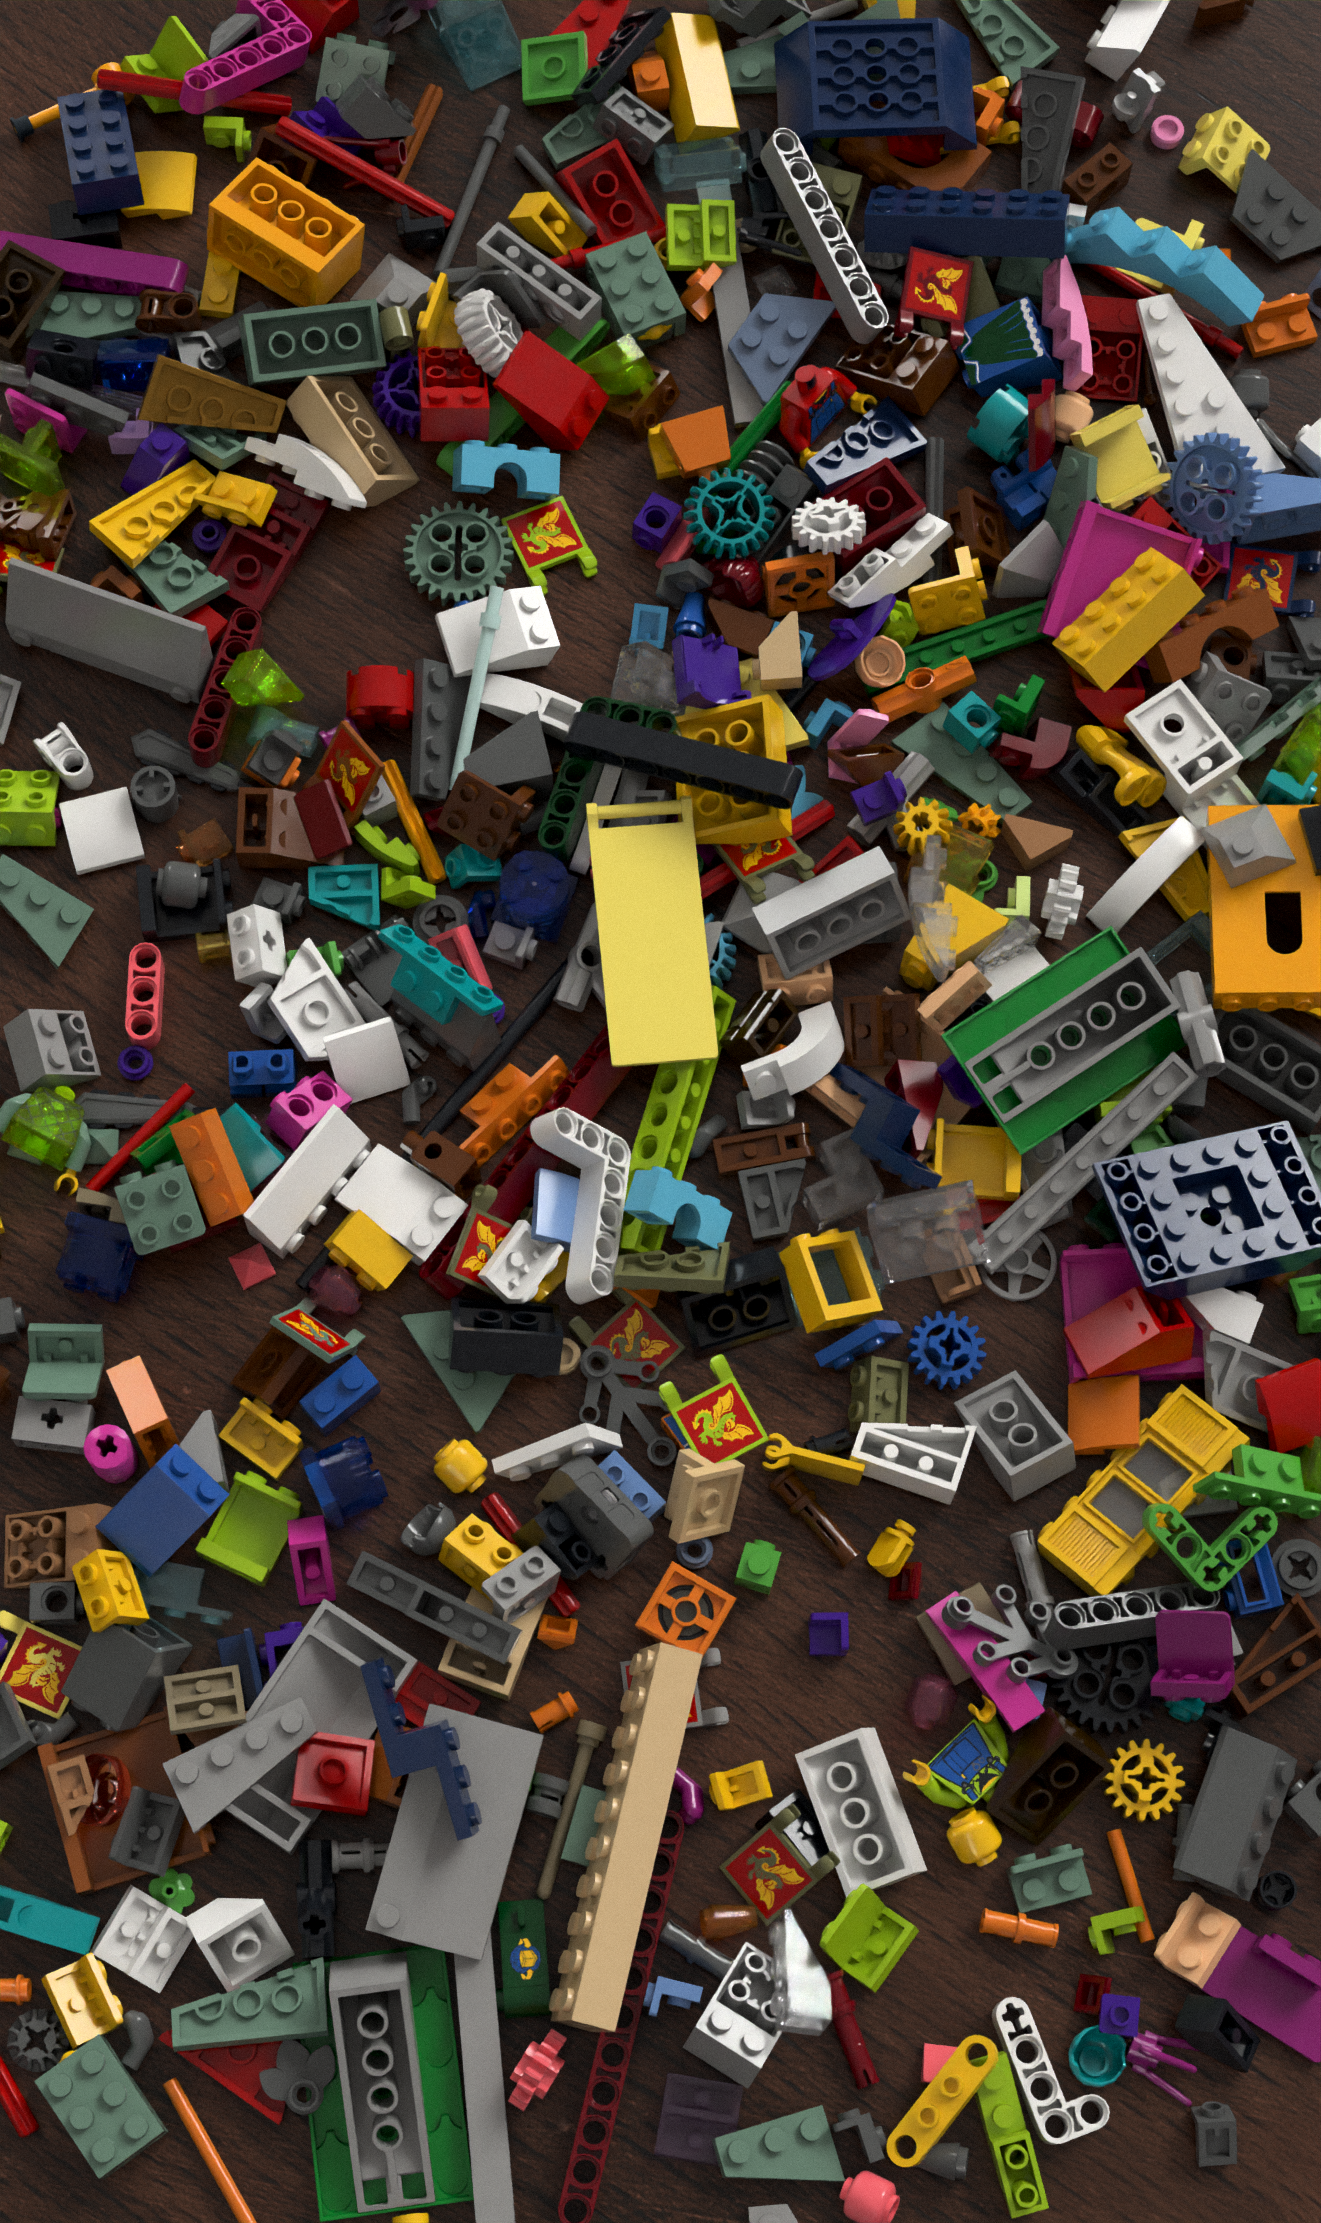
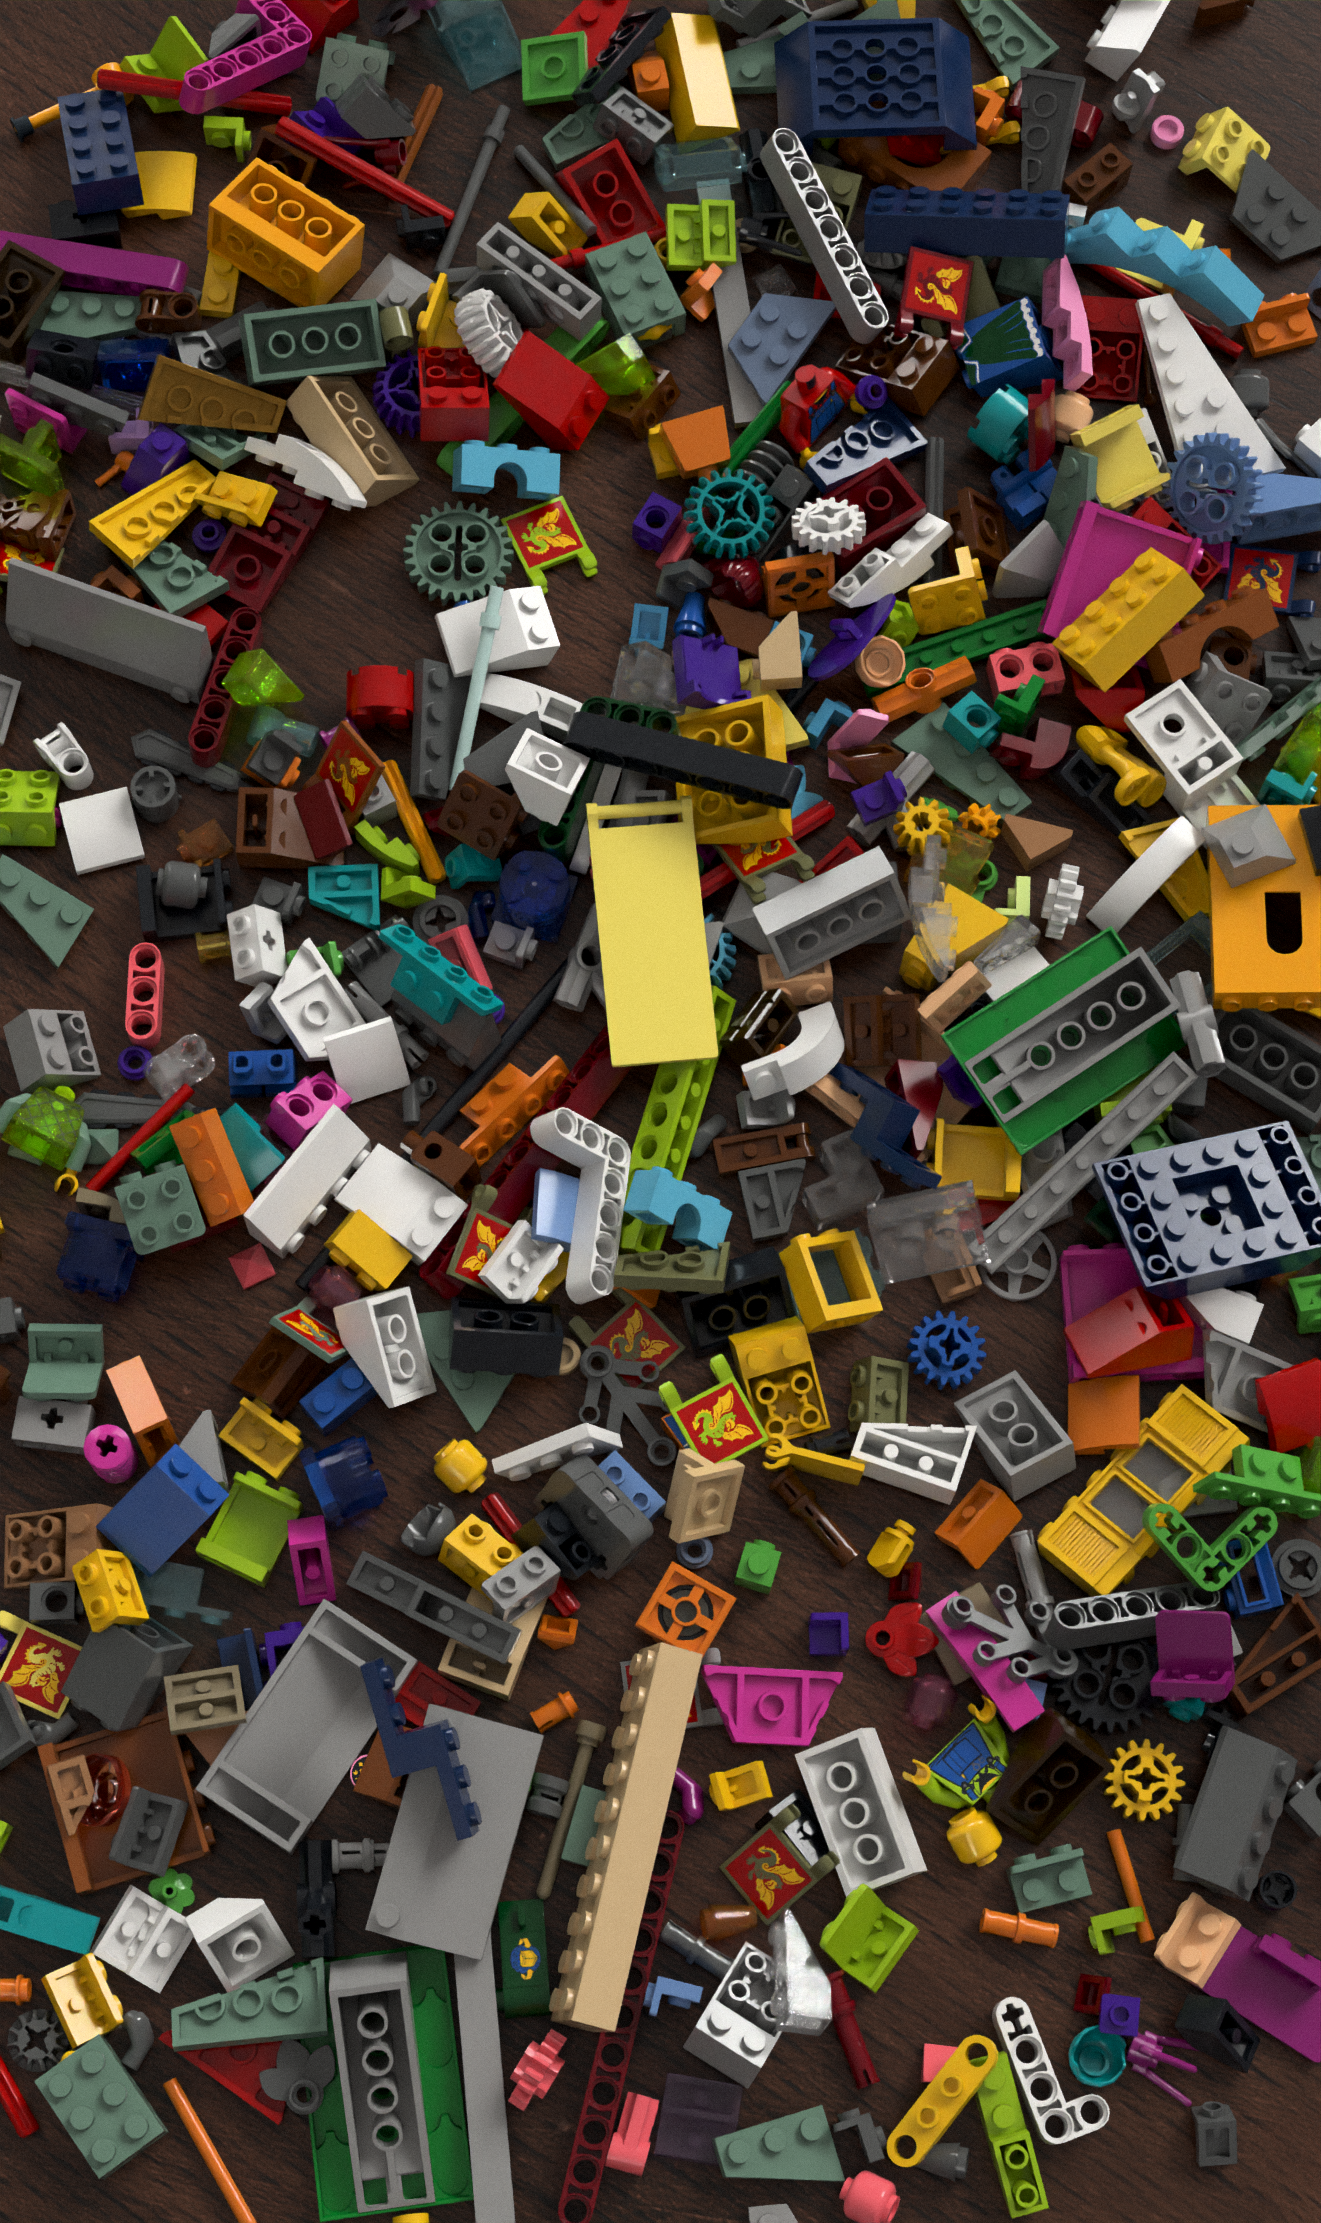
(122, 462): none -> orange hand
(178, 1066): none -> clear piece
(230, 1764): light grey wing -> none
(333, 1774): red plate -> none
(387, 1345): none -> white slope
(545, 775): none -> white slope
(631, 2141): none -> coral piece
(770, 1703): none -> dark pink wing
(780, 1378): none -> yellow slope
(858, 1342): blue wing -> none
(863, 393): none -> dark purple plate
(906, 1641): none -> red plate
(979, 1523): none -> orange panel
(1022, 664): none -> coral brick

